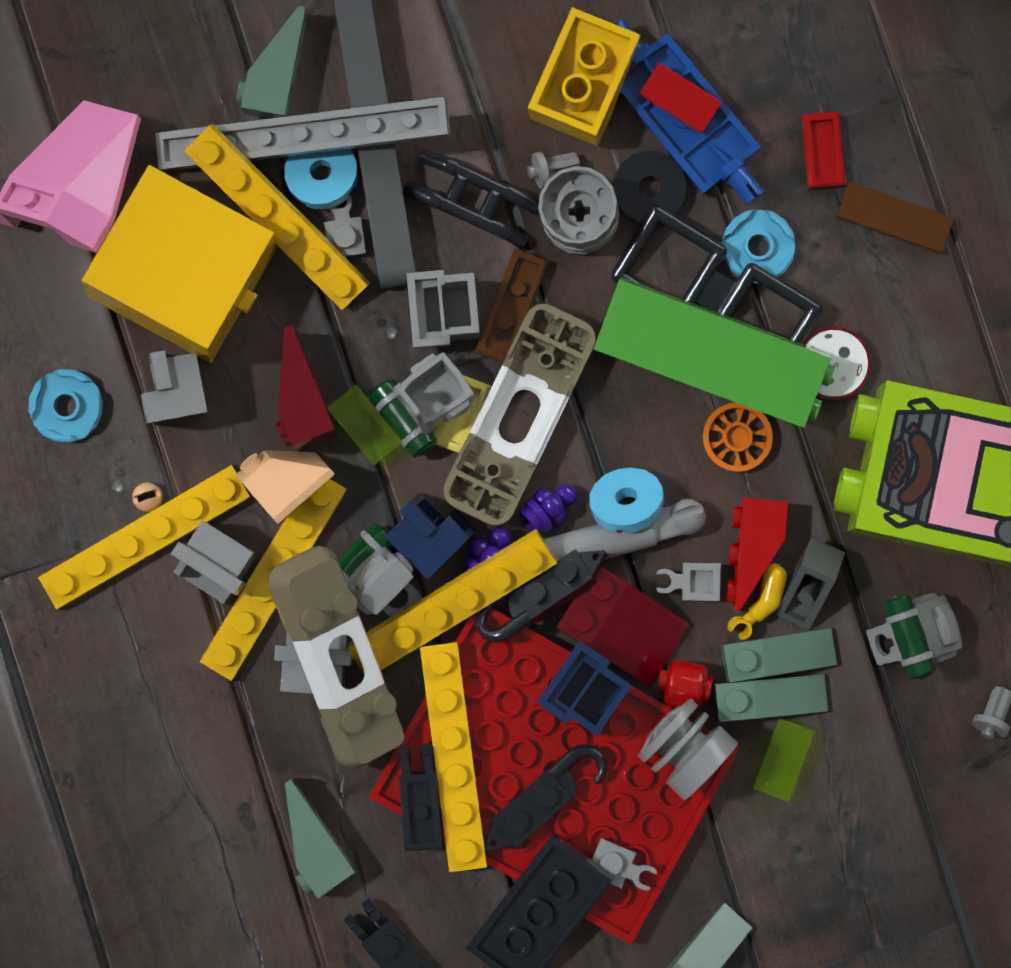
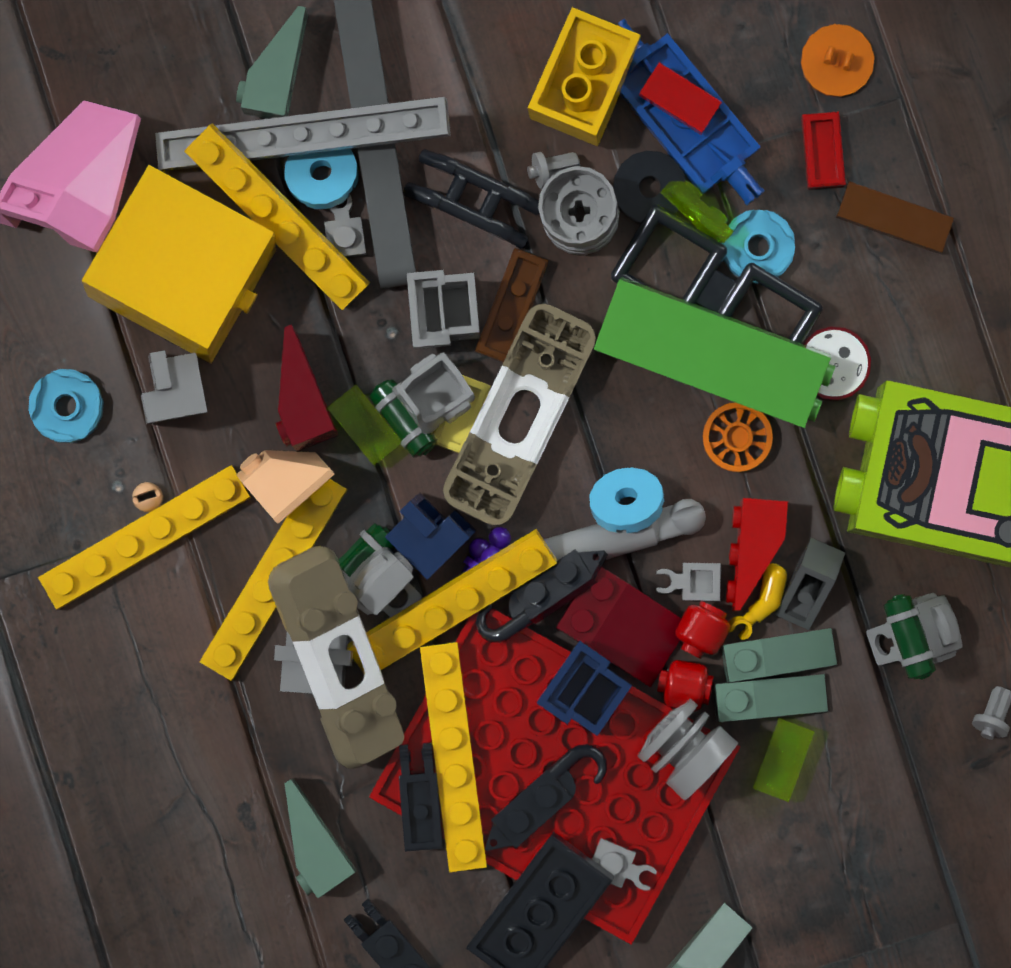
(213, 562): light grey plate -> none
(548, 509): dark purple piece -> none
(687, 200): none -> clear neon green plate
(702, 629): none -> red head
(837, 60): none -> orange piece

